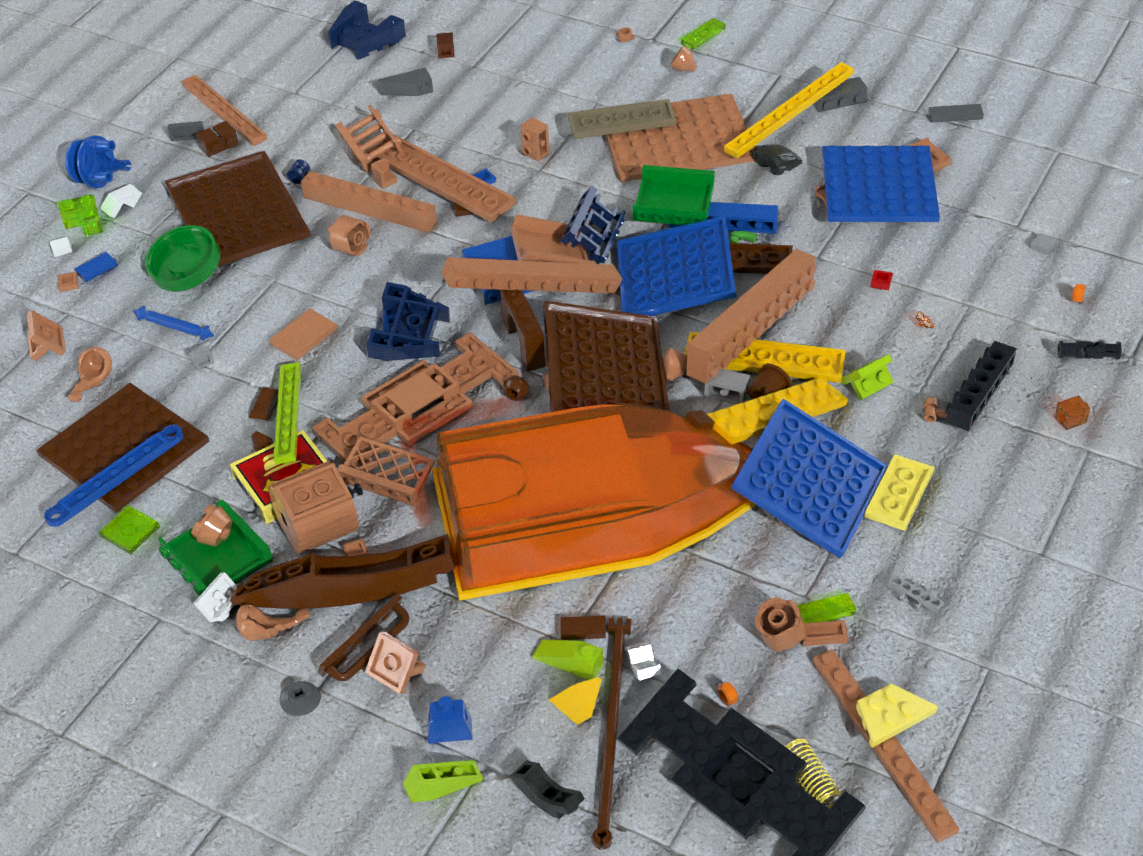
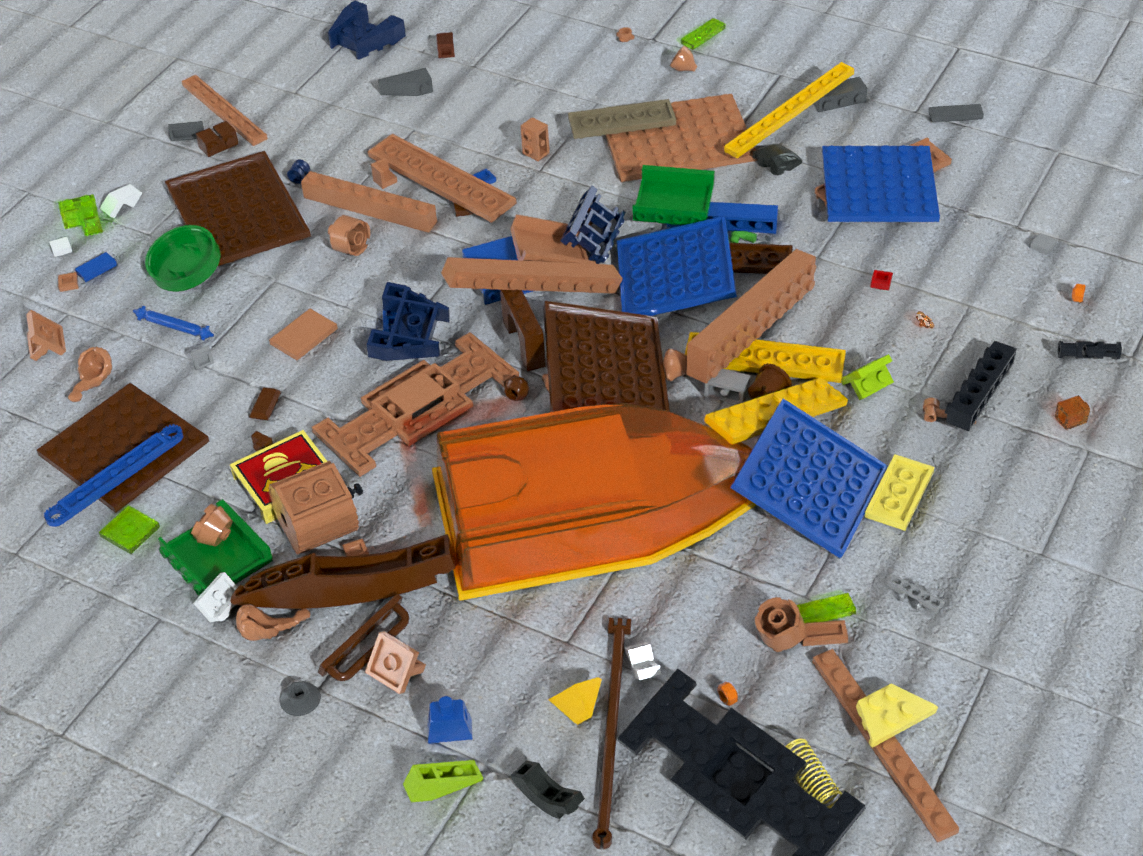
(93, 161): blue piece -> none
(287, 413): lime plate -> none
(359, 150): nougat fence -> none
(383, 486): nougat fence -> none
(571, 656): lime slope -> none
(583, 627): reddish brown tile -> none
(699, 419): reddish brown tile -> none

